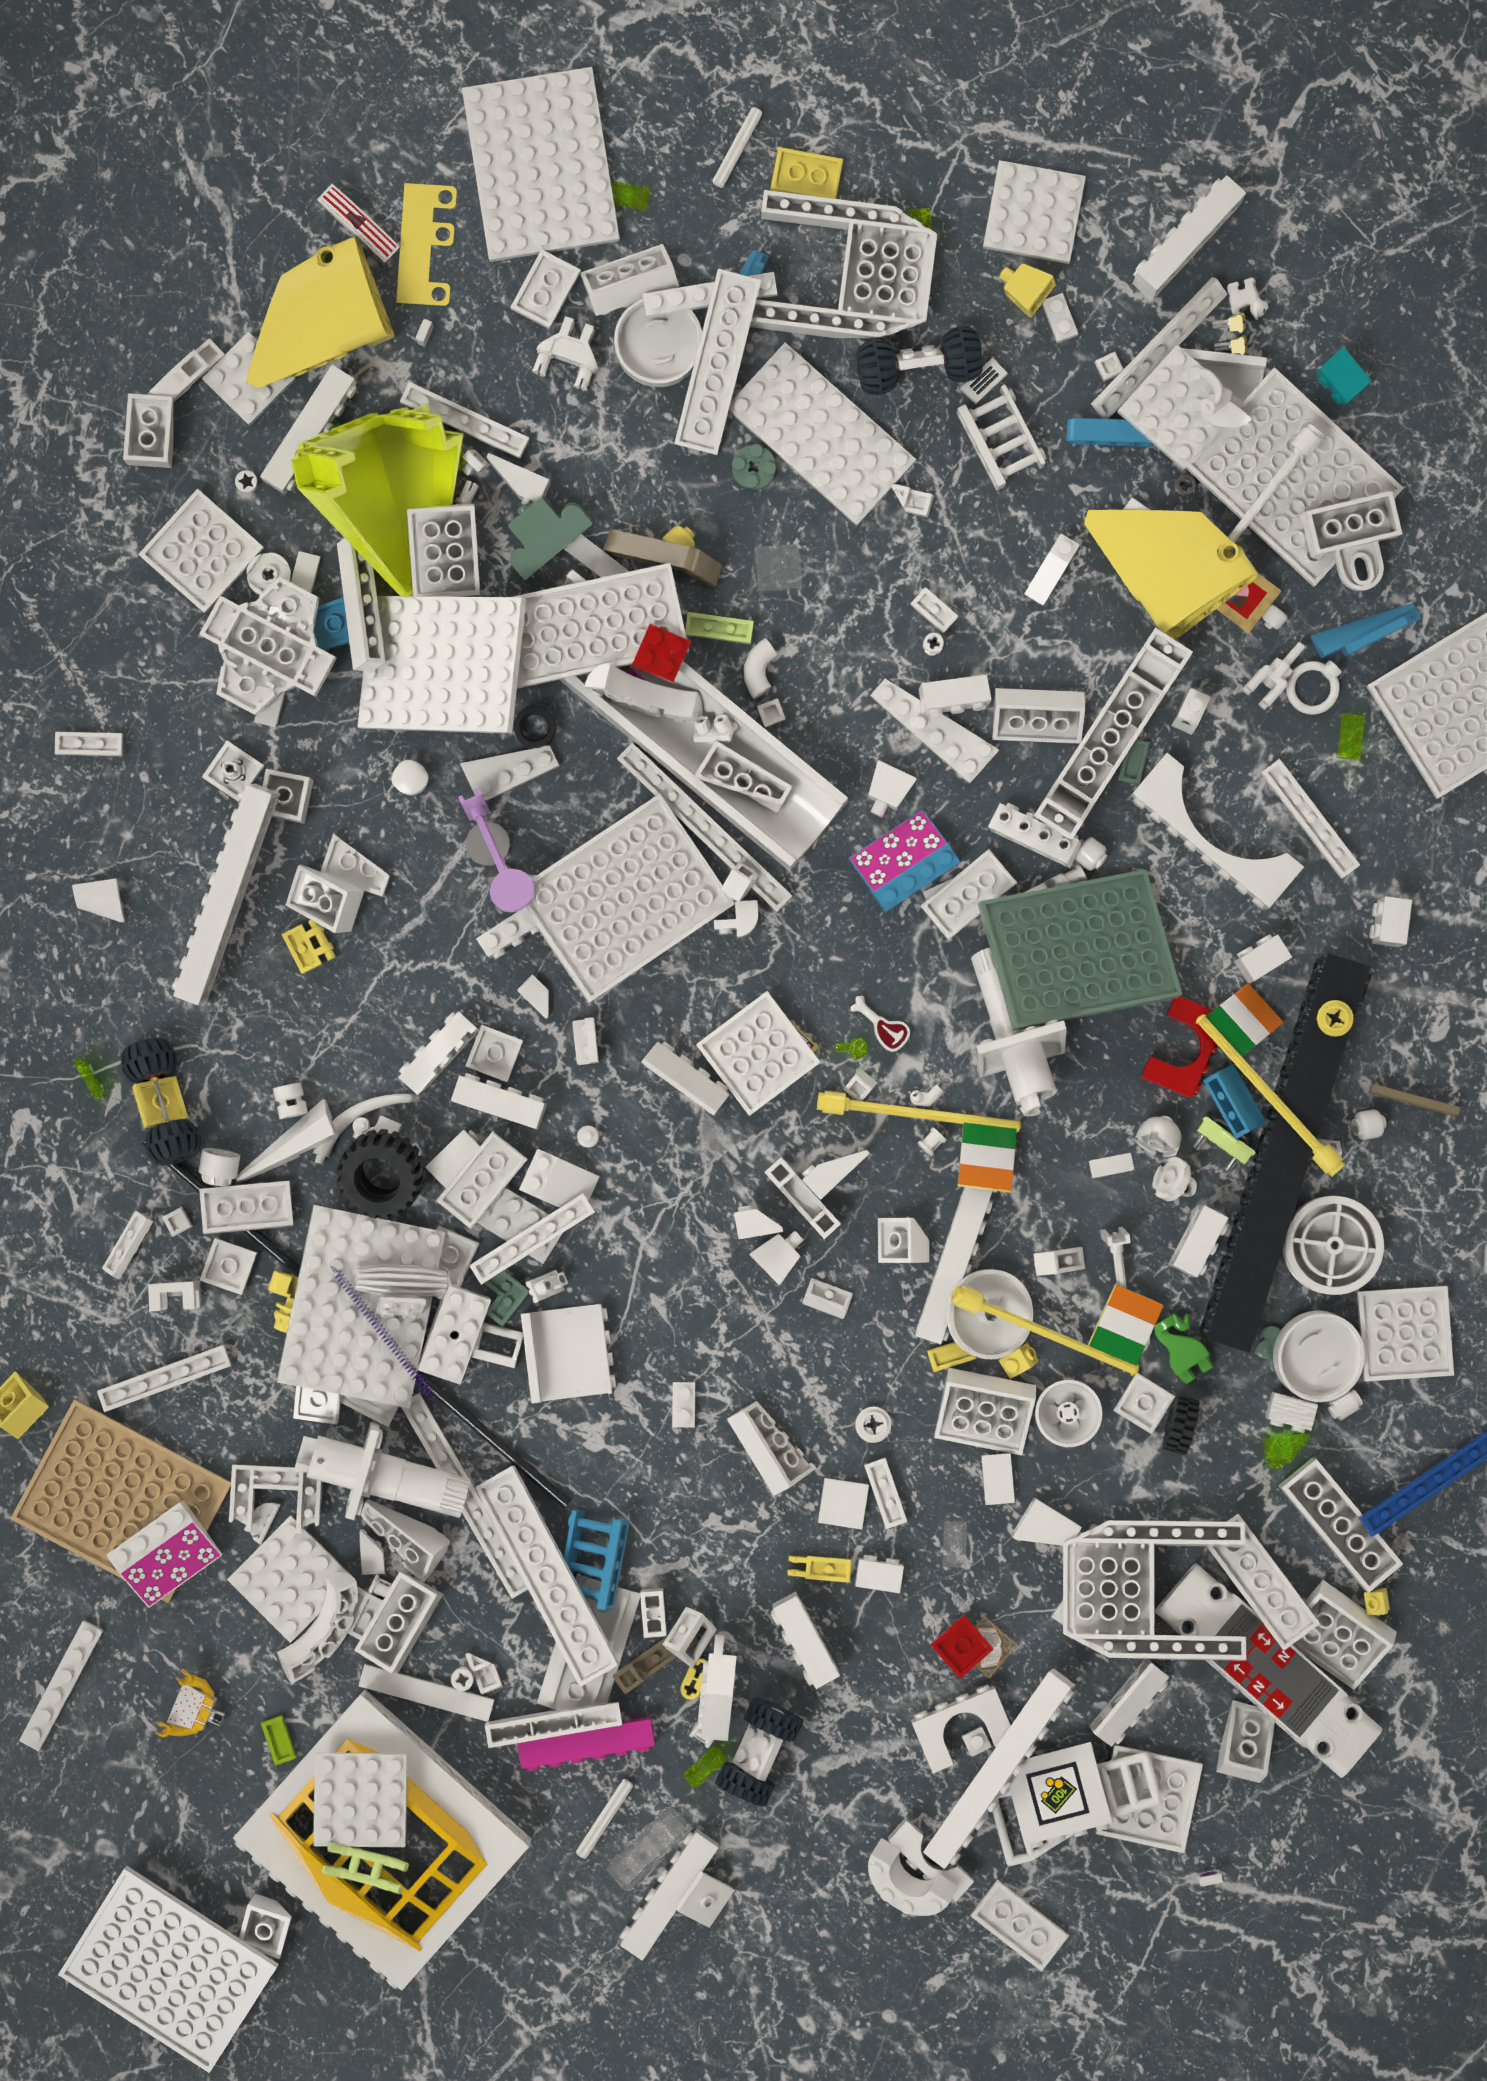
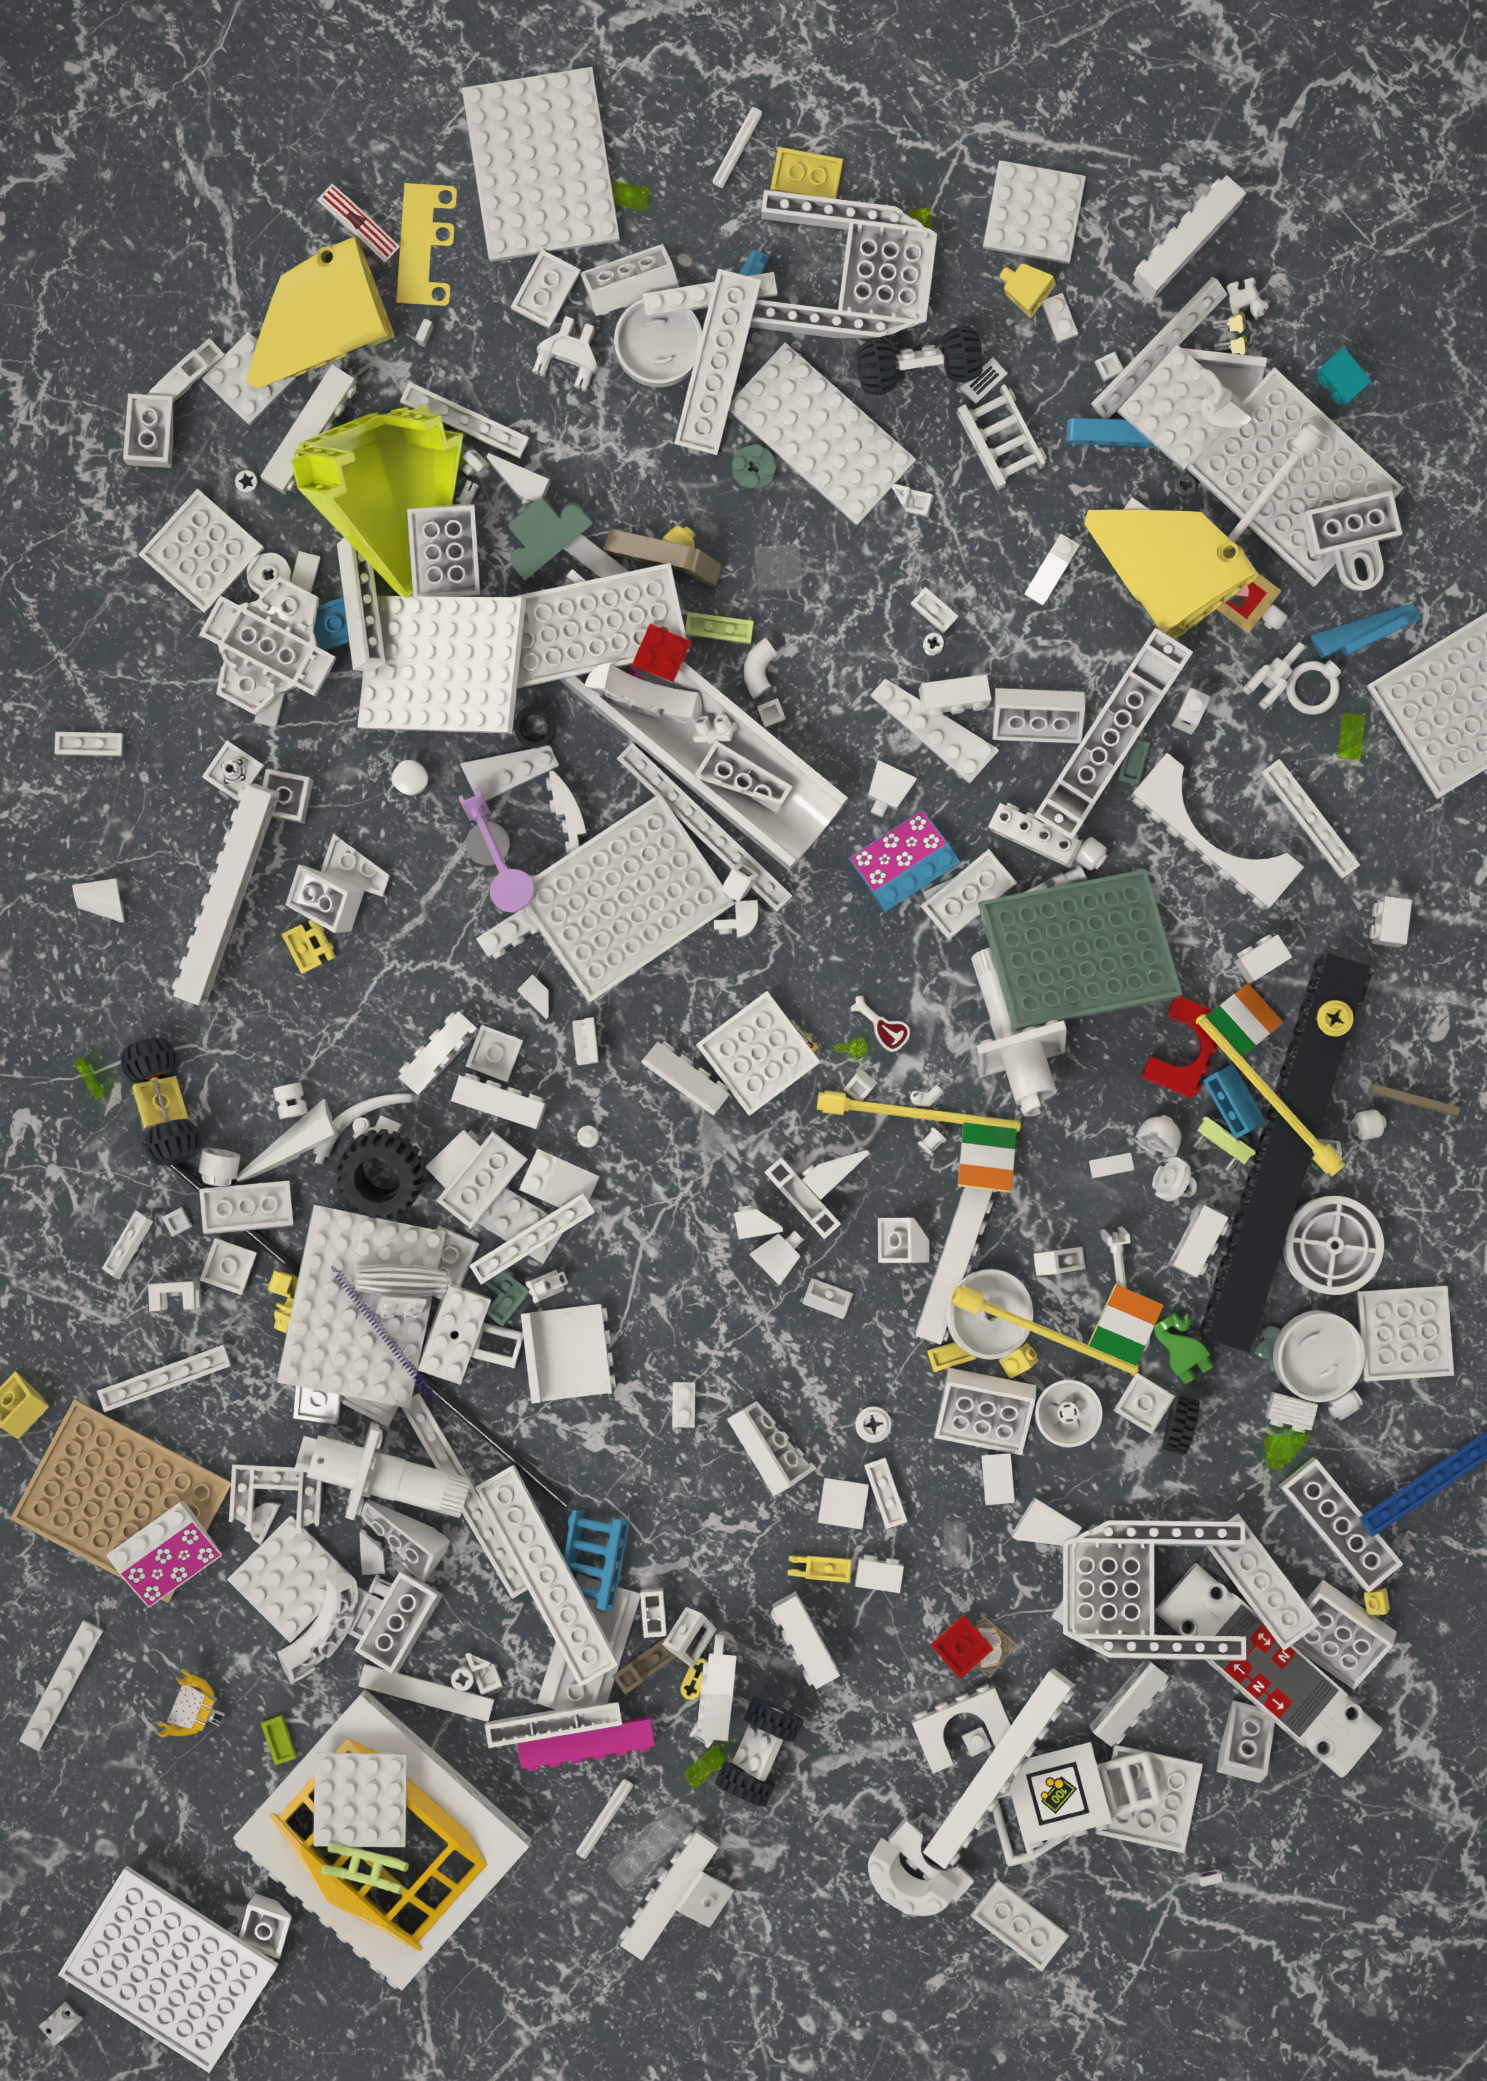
(60, 2023): none -> white piece
(566, 806): none -> white slope

